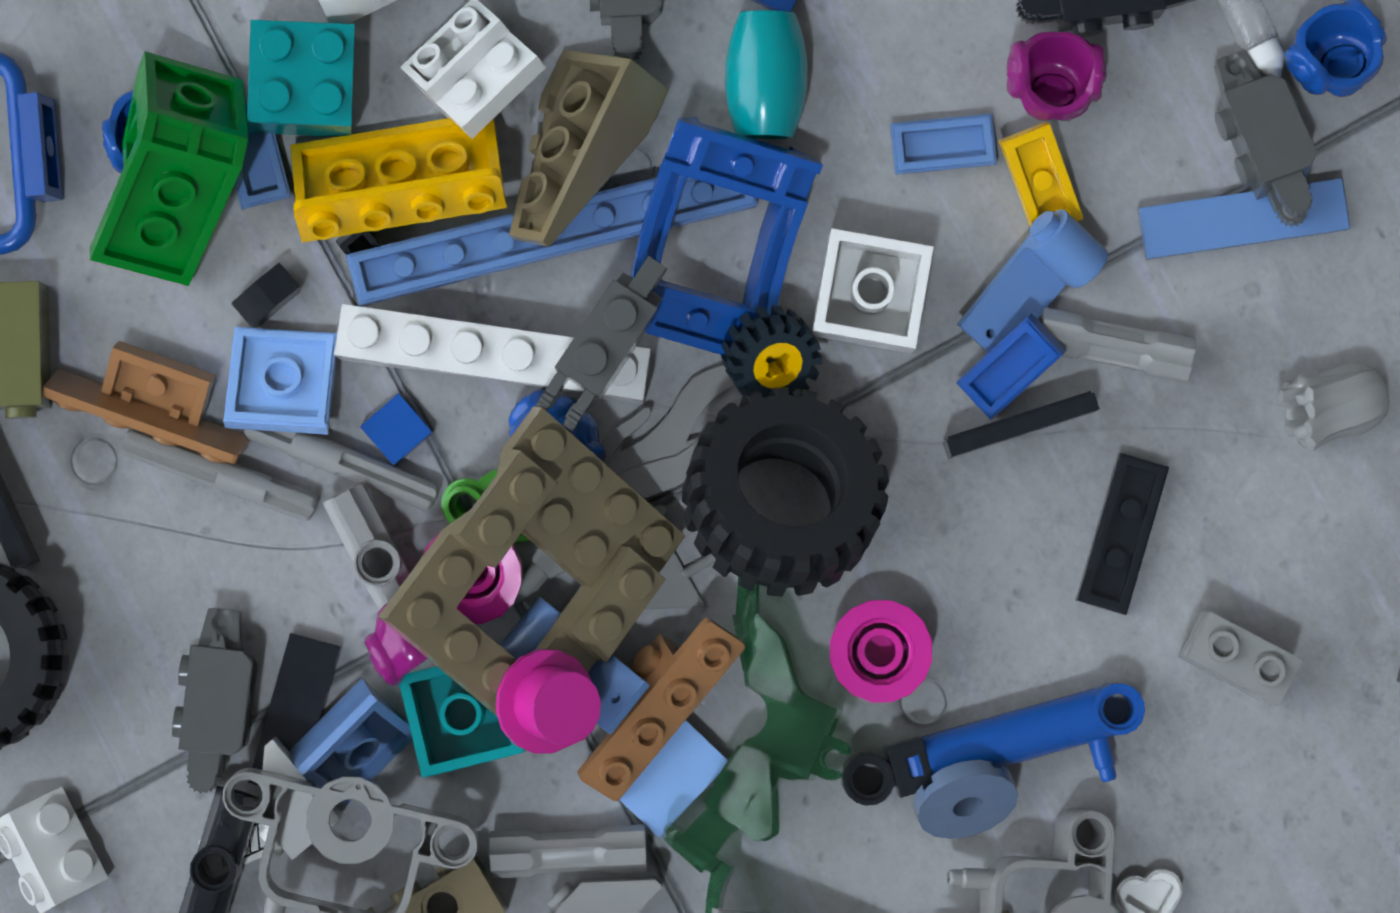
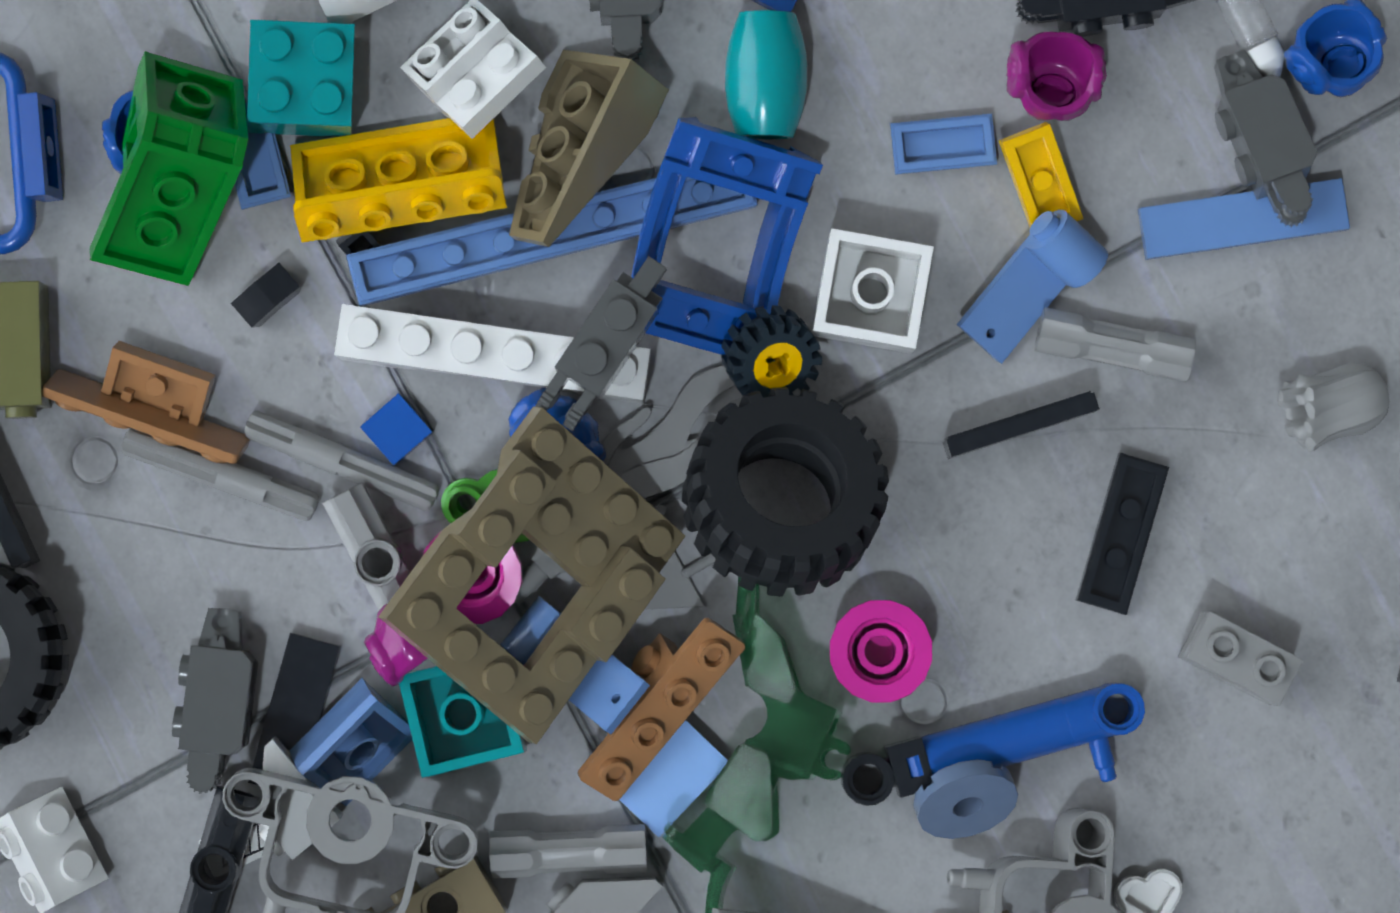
(281, 380): light blue tile -> none
(547, 702): dark pink piece -> none
(1011, 366): blue tile -> none

